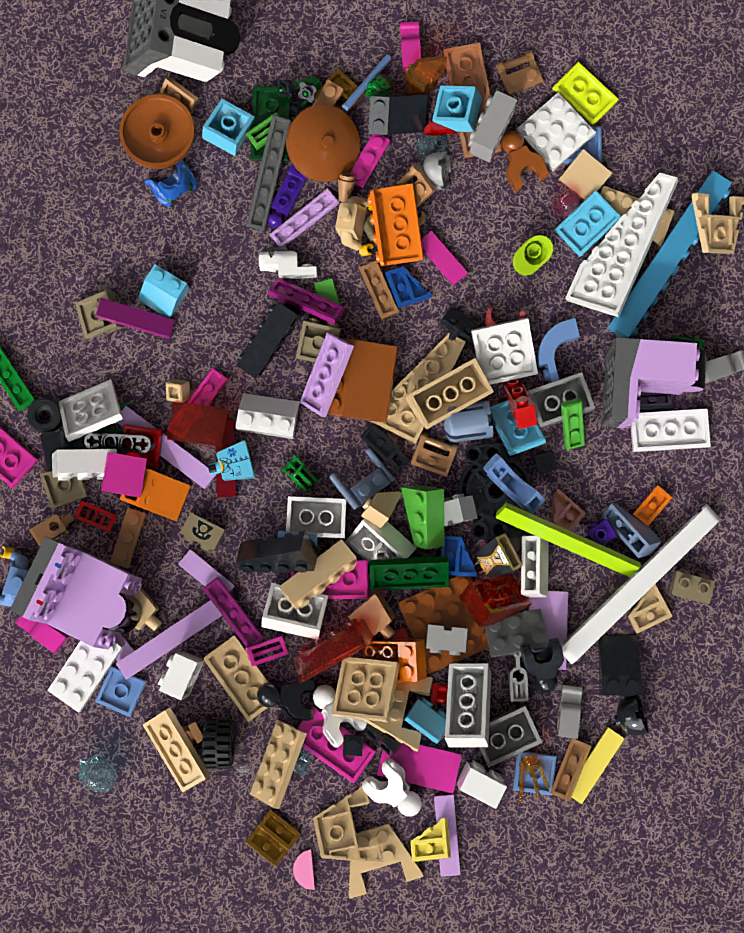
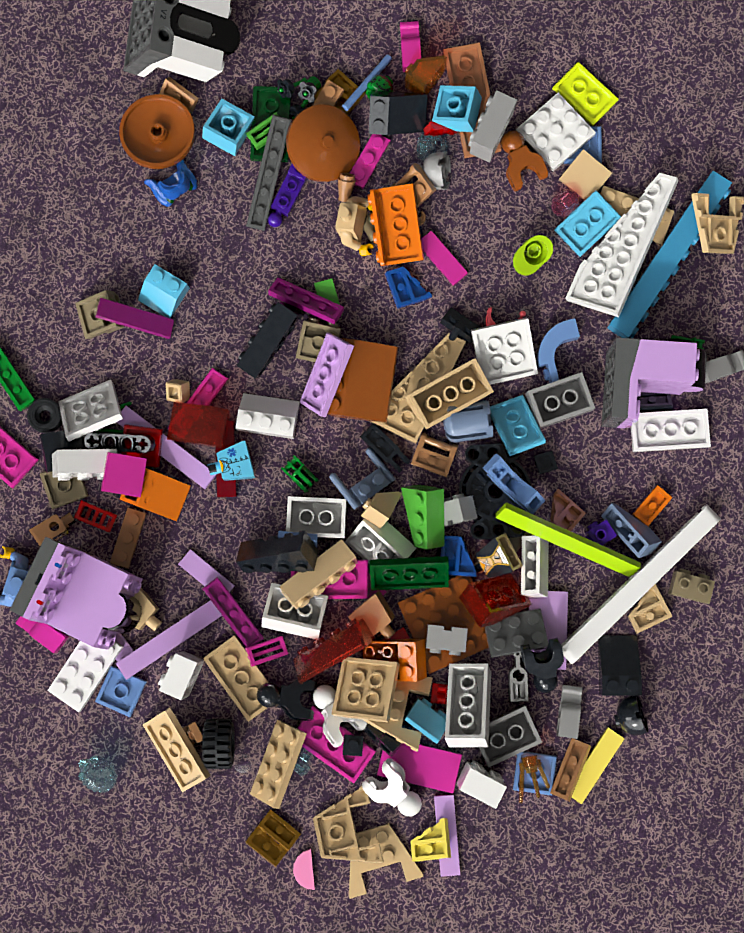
(203, 532): dark tan brick -> none
(286, 263): white plate -> none
(304, 218): lavender tile -> none
(378, 290): medium nougat plate -> none
(520, 79): medium nougat plate -> none
(520, 403): red slope -> none
(573, 423): bright green tile -> none

